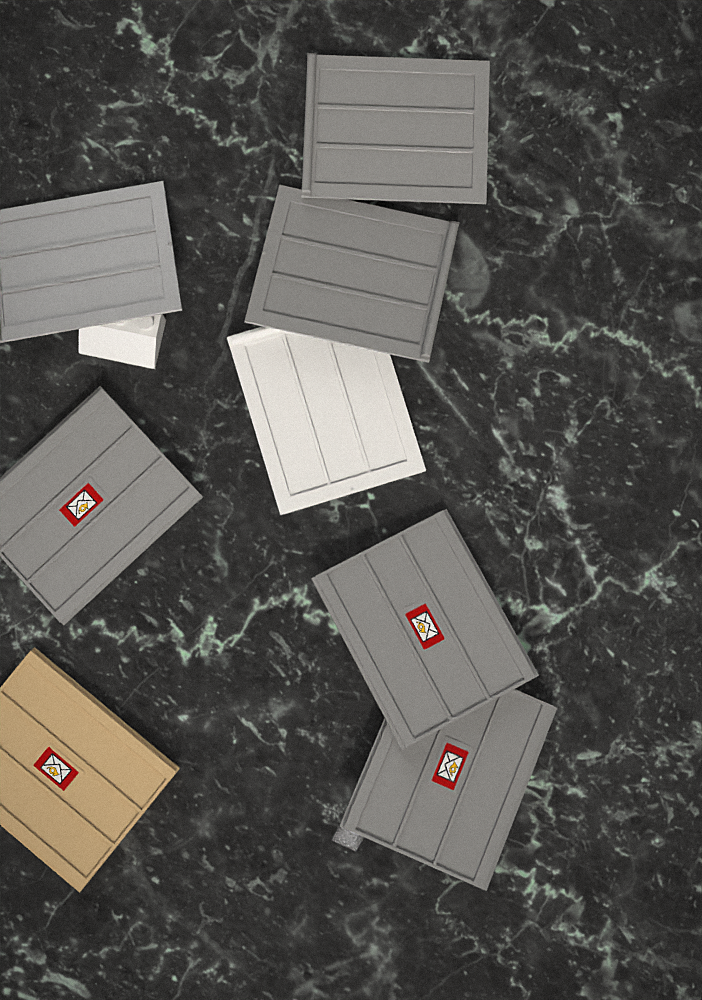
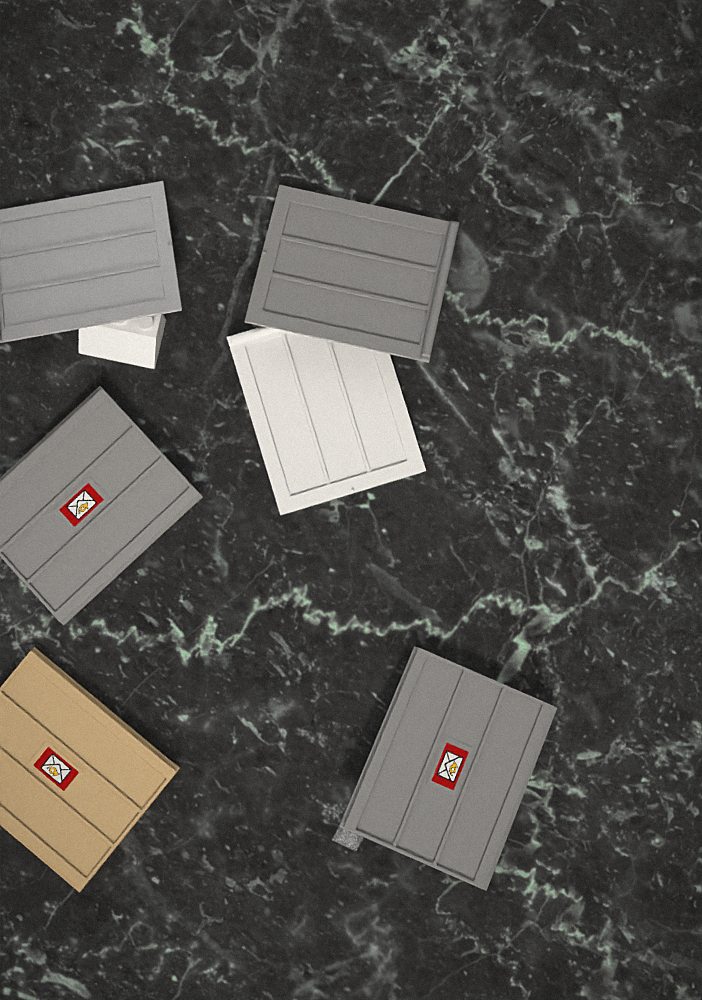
(396, 129): light grey door -> none
(424, 628): light grey door -> none

